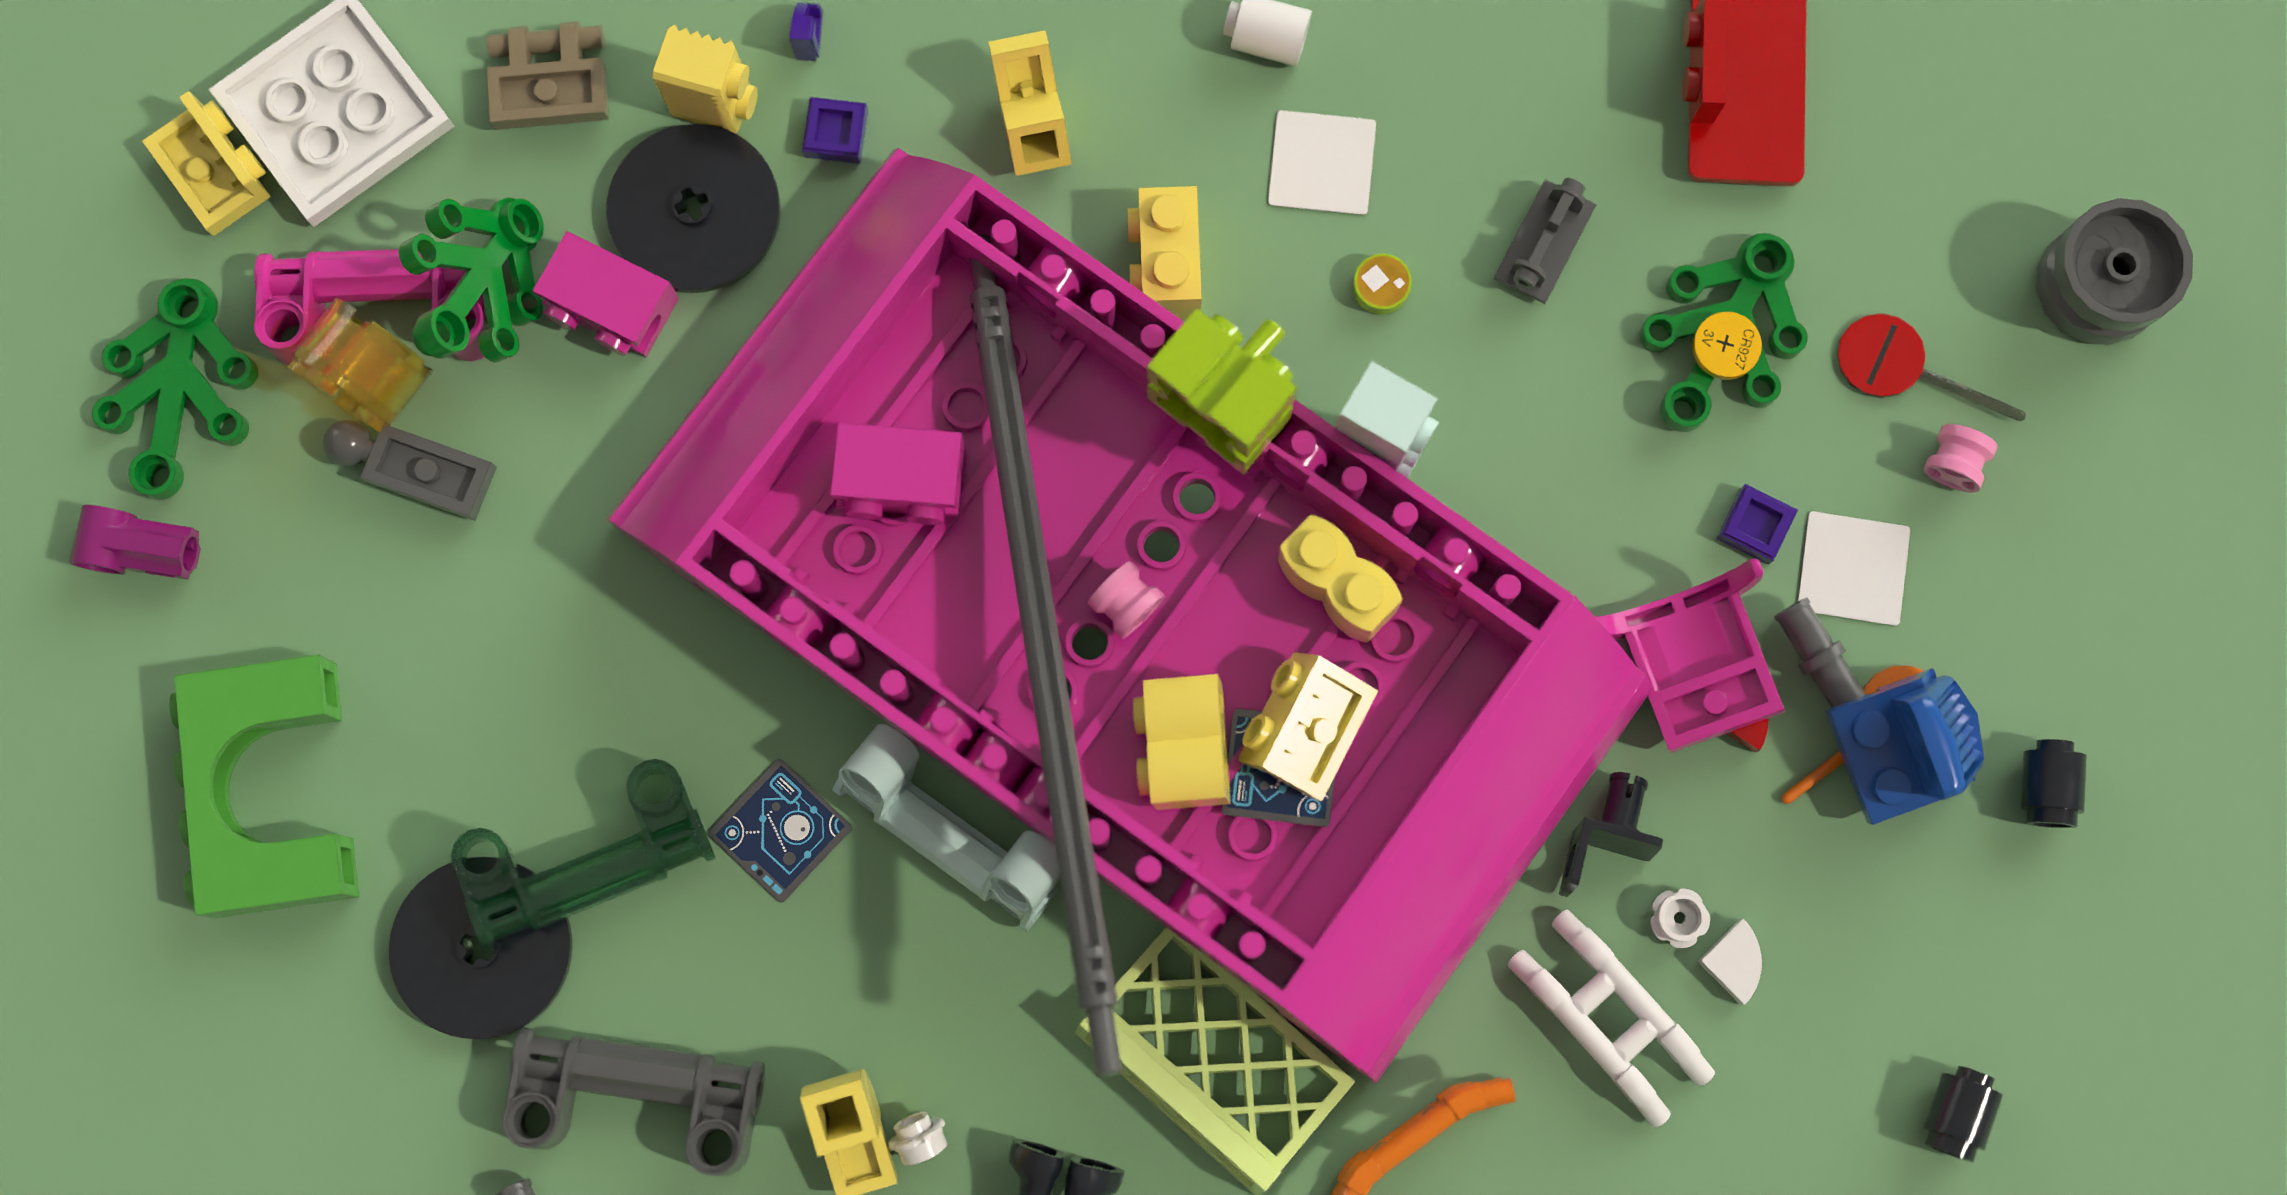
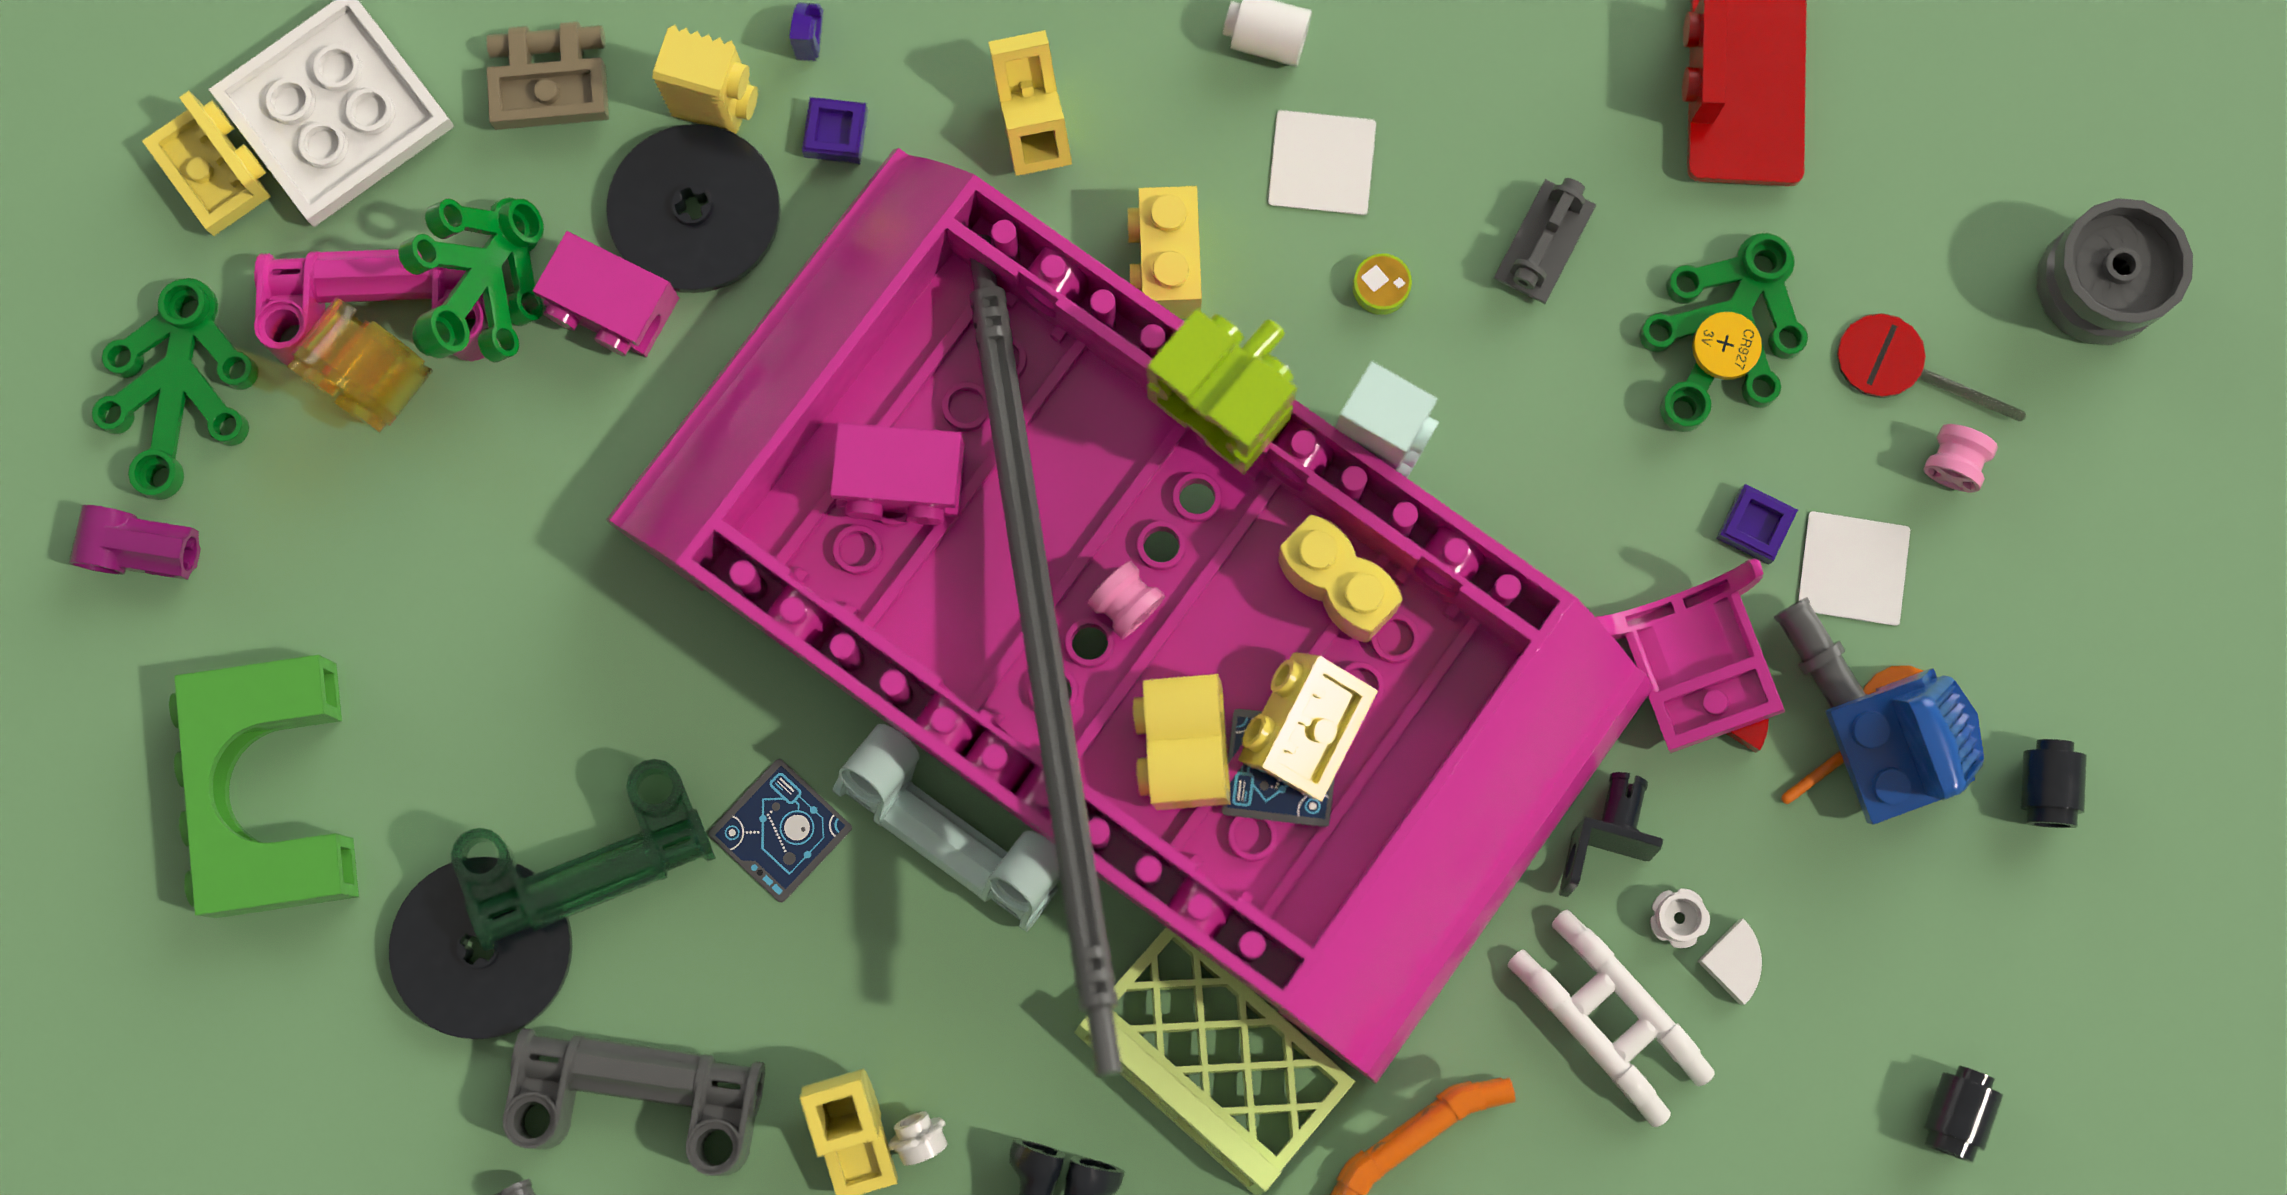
(412, 466): dark grey plate -> none

